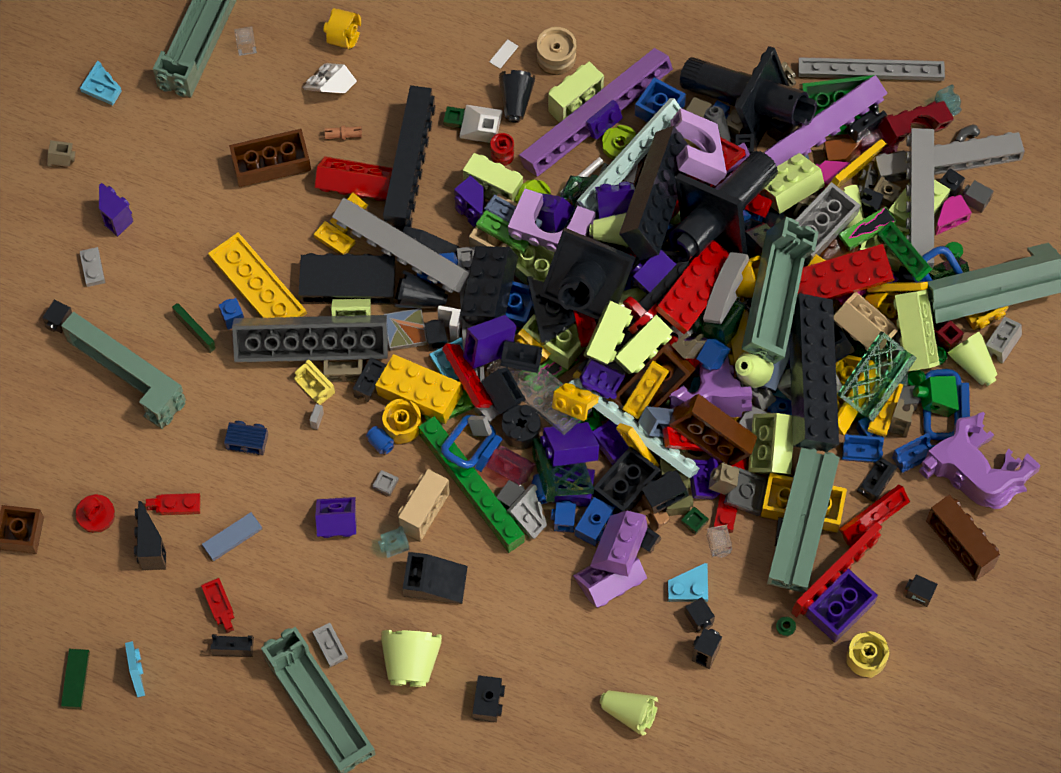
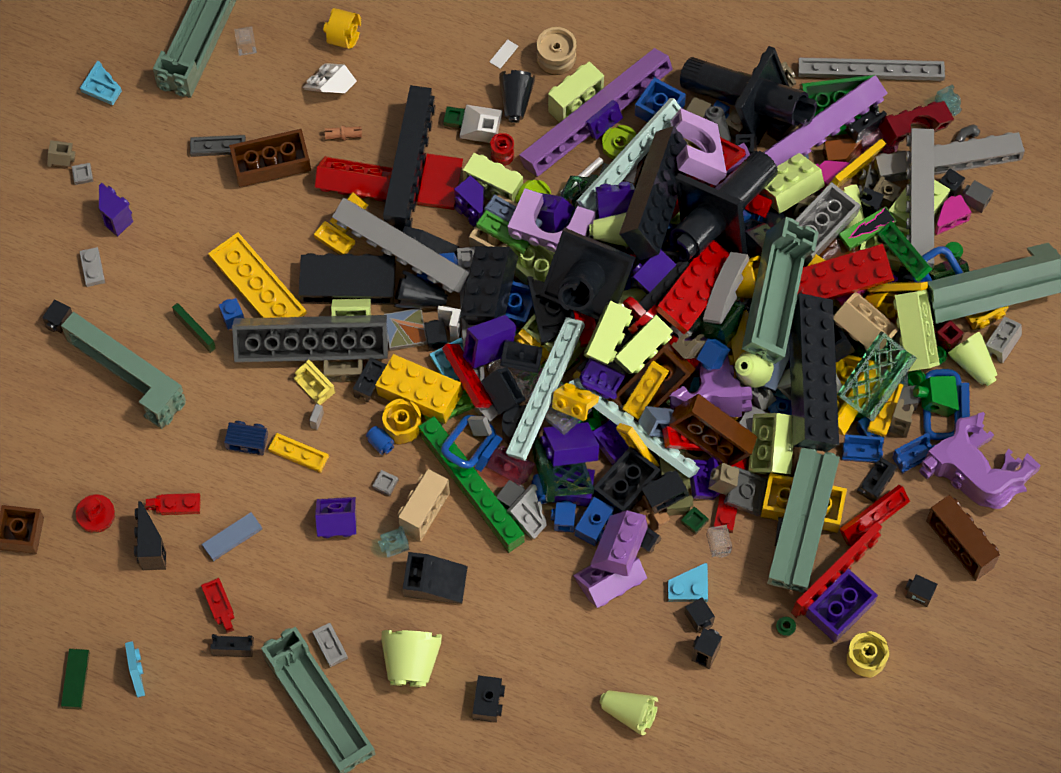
(82, 173): none -> light grey tile
(213, 145): none -> dark grey tile
(298, 452): none -> yellow tile
(439, 180): none -> red tile
(544, 389): none -> light aqua plate

